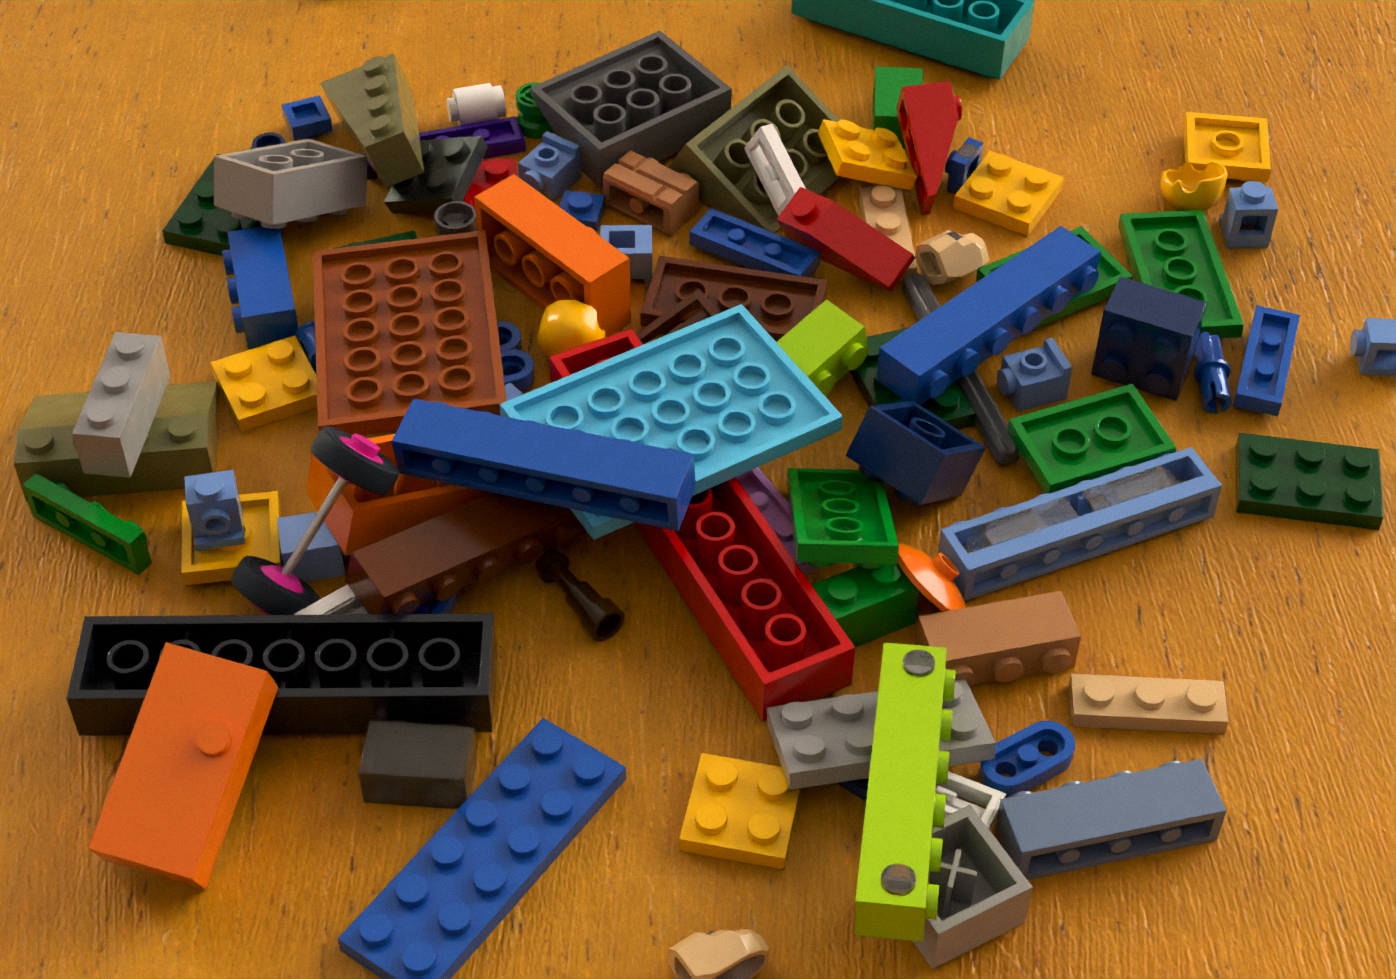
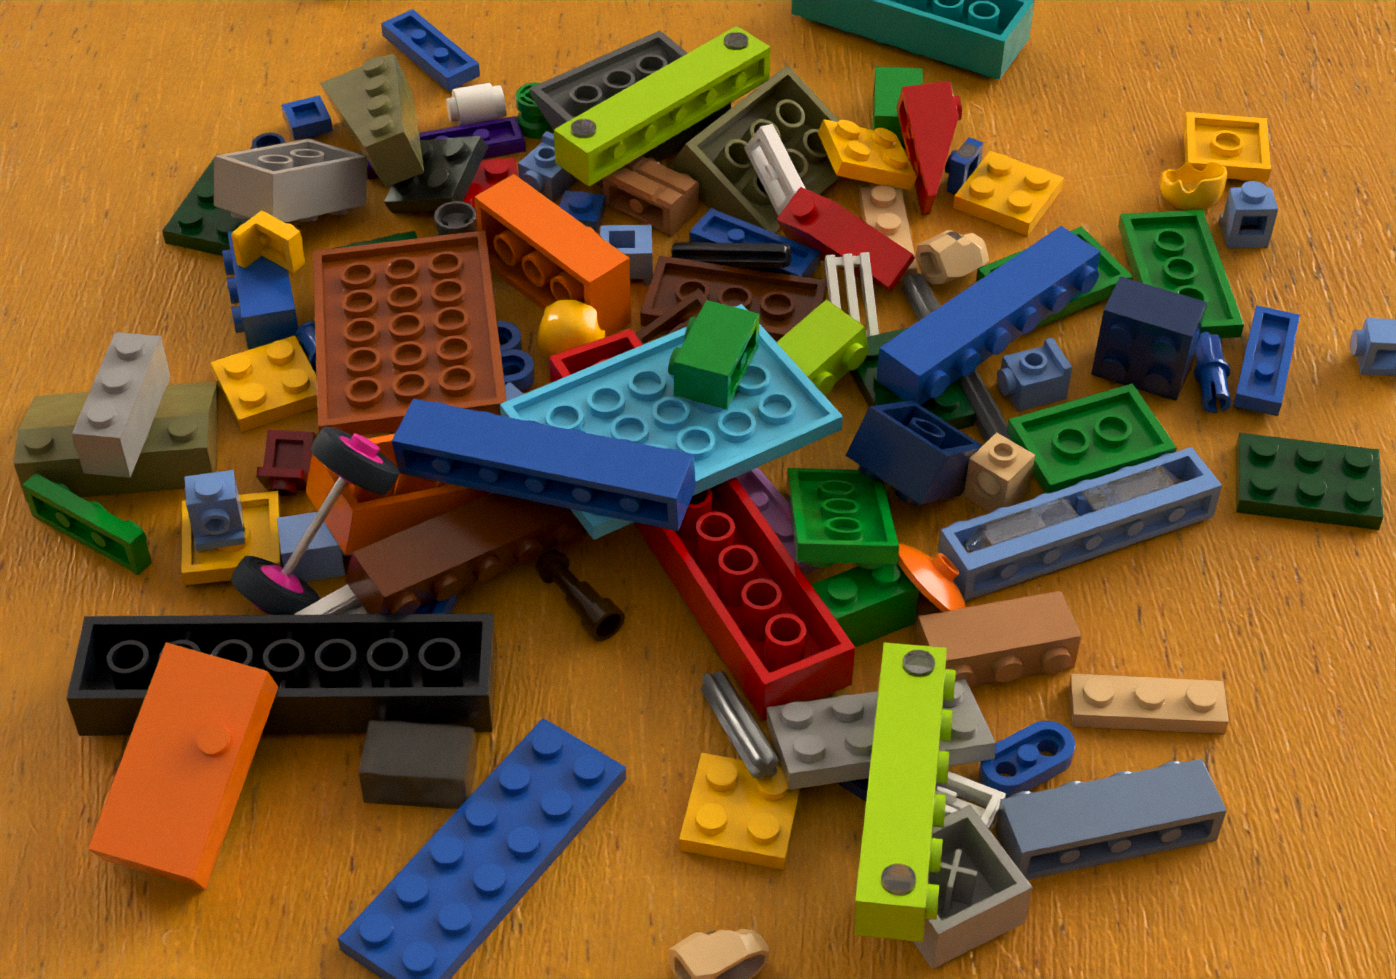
(268, 238): none -> yellow bracket
(286, 461): none -> dark red bracket
(430, 49): none -> blue plate
(661, 105): none -> lime piece
(715, 354): none -> green brick
(735, 254): none -> black axle
(739, 725): none -> dark grey axle
(848, 262): none -> white tile
(999, 474): none -> tan brick

